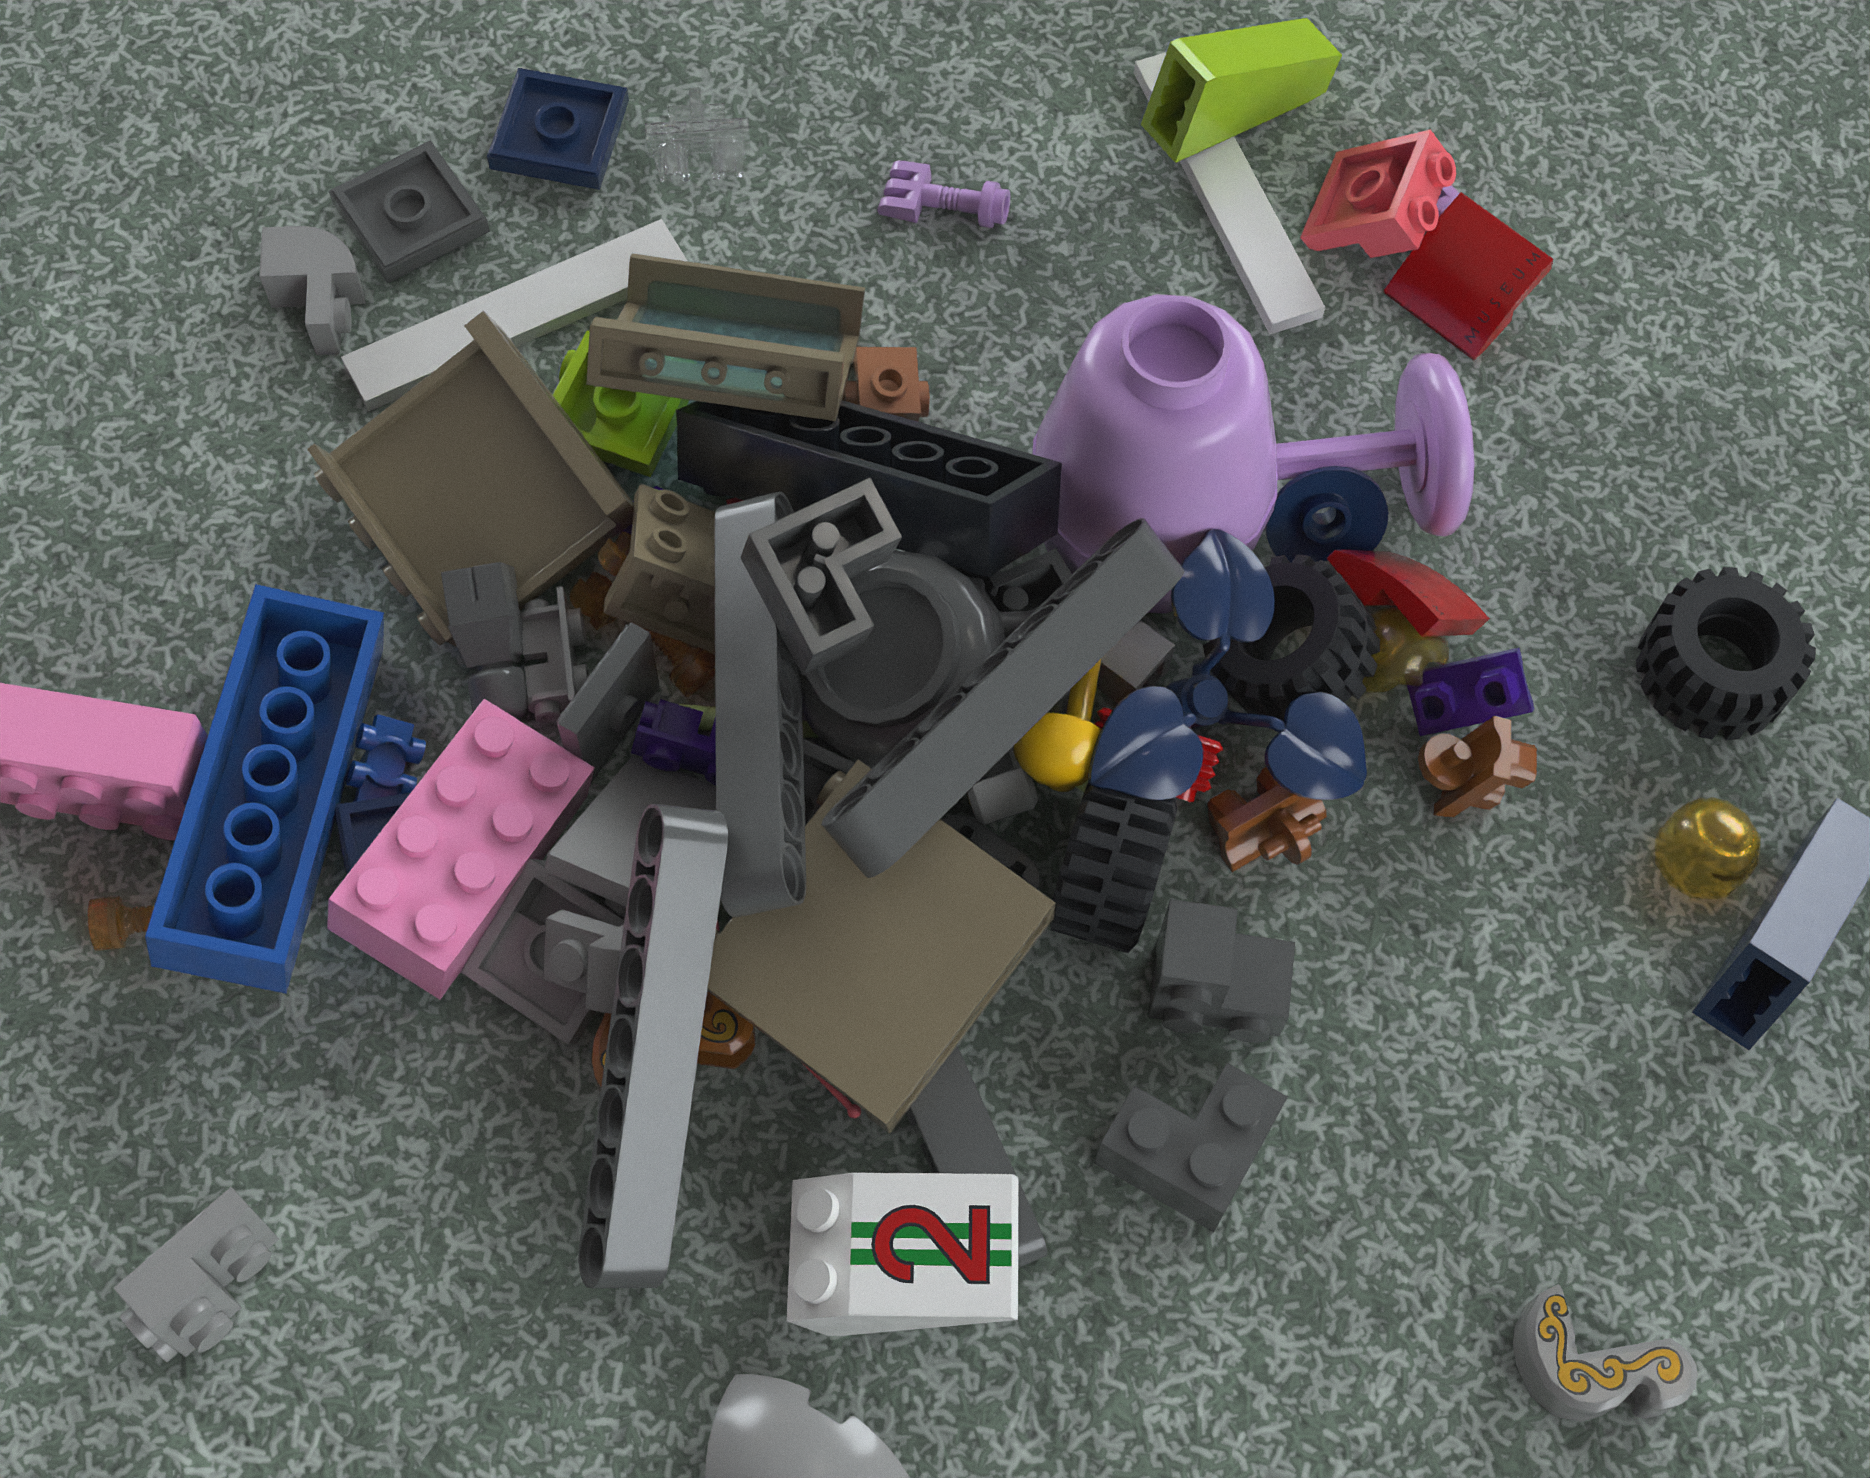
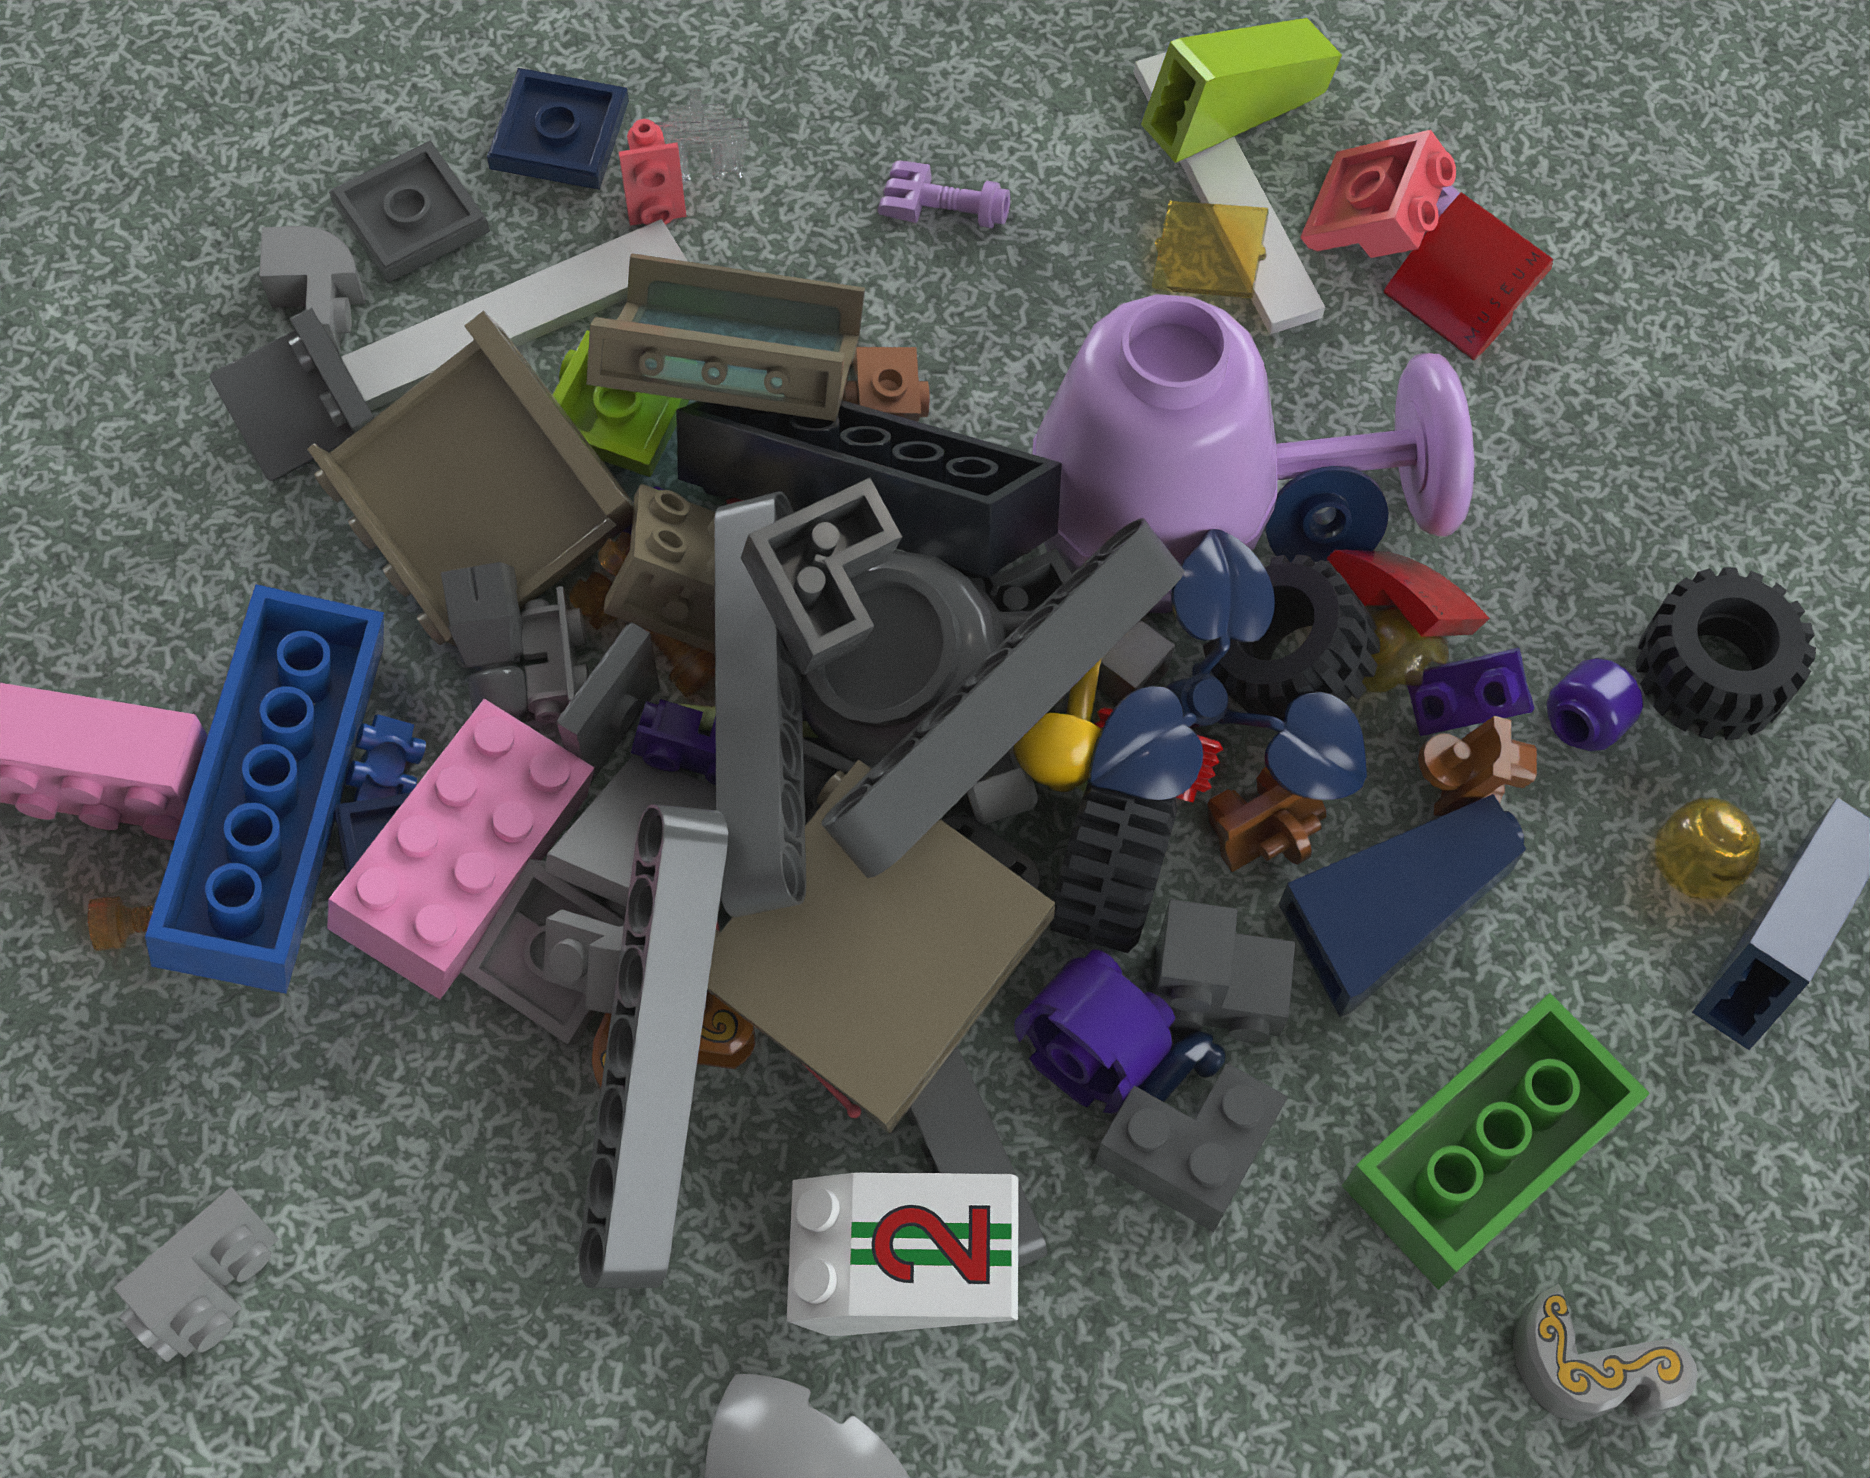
(292, 397): none -> dark grey bracket
(651, 176): none -> coral hinge
(1096, 1031): none -> dark purple brick
(1189, 1053): none -> dark blue arm
(1210, 249): none -> clear yellow piece
(1393, 899): none -> dark blue slope
(1493, 1140): none -> bright green brick
(1594, 705): none -> dark purple head

